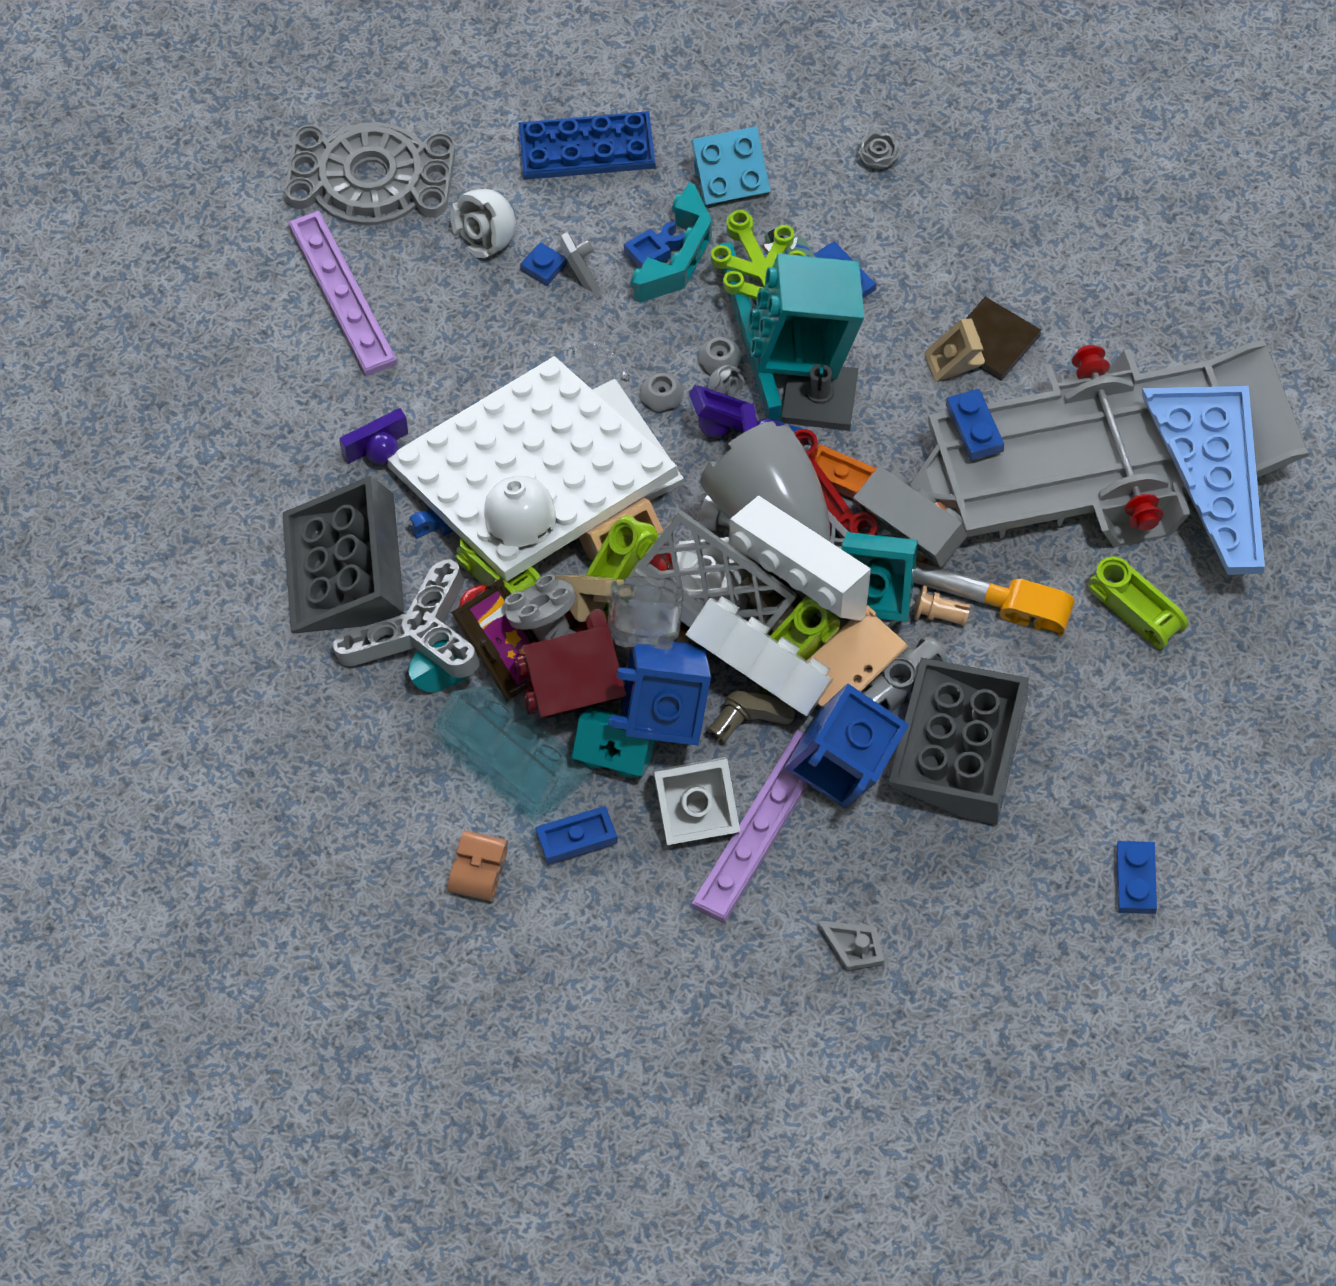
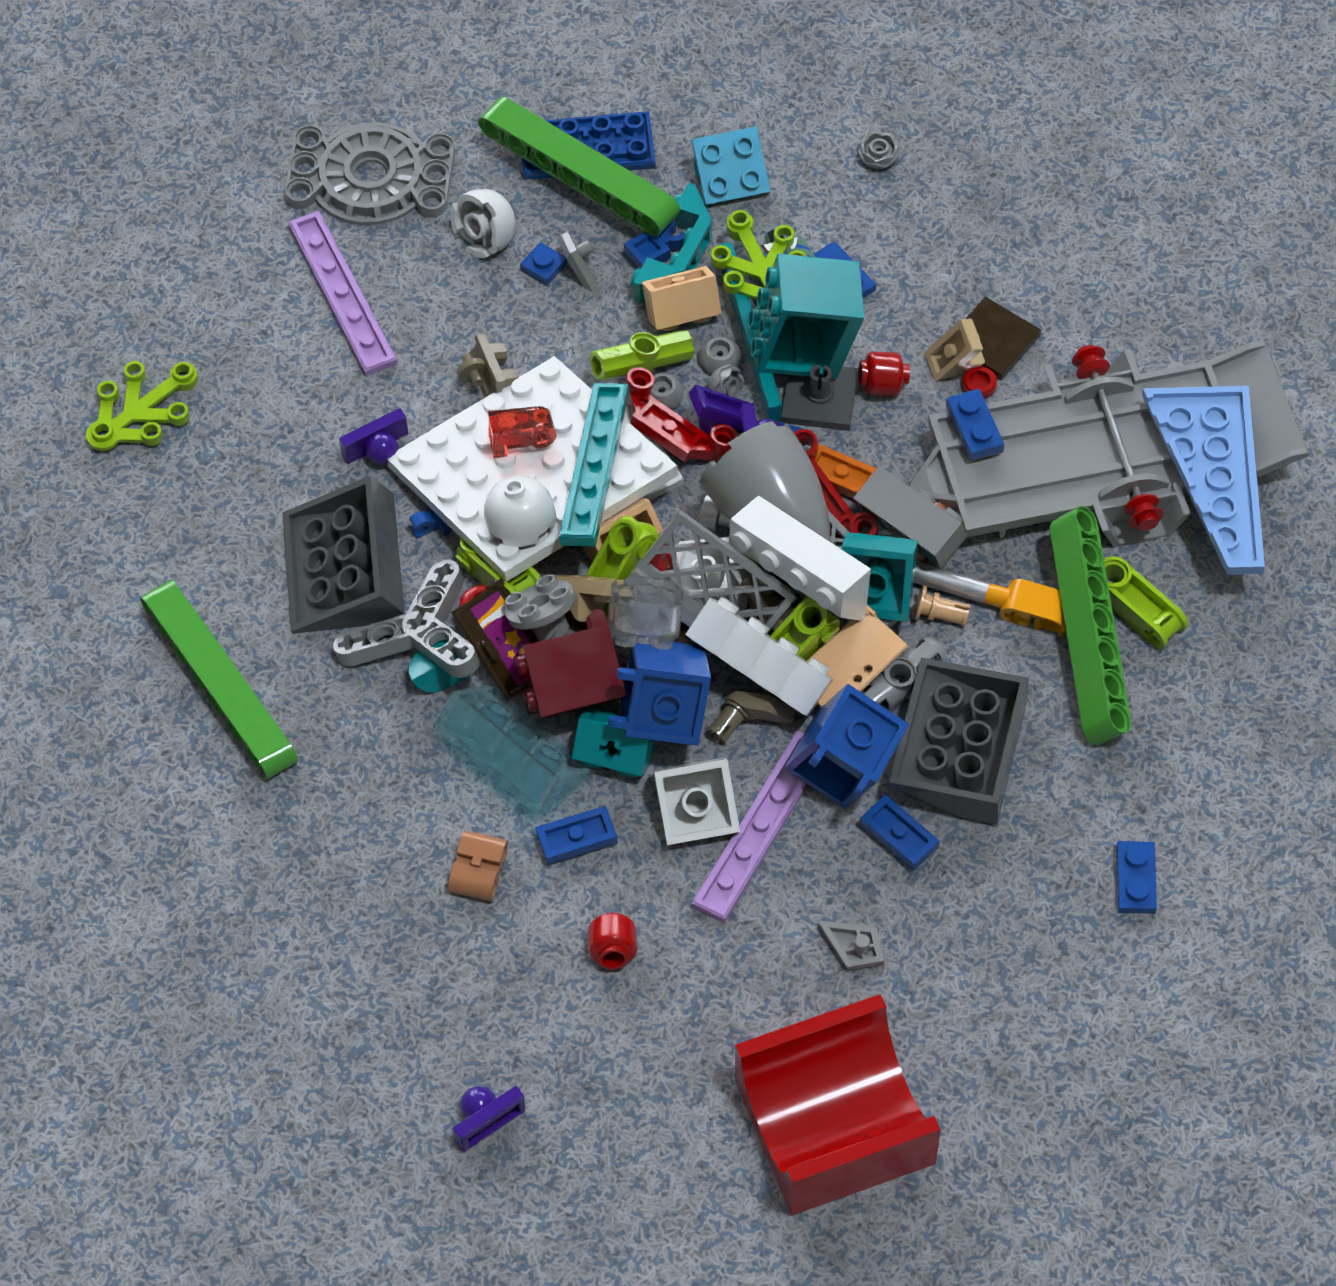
(140, 409): none -> lime plant
(221, 679): none -> bright green beam
(483, 366): none -> dark tan hips
(485, 1114): none -> dark purple tile
(520, 429): none -> clear red leg
(579, 166): none -> bright green beam
(594, 465): none -> teal tile
(612, 940): none -> red head
(642, 351): none -> lime piece
(668, 427): none -> red plate
(681, 298): none -> light nougat brick
(833, 1105): none -> red piece
(883, 373): none -> red head
(899, 832): none -> blue plate
(980, 378): none -> red tile
(1090, 626): none -> bright green beam

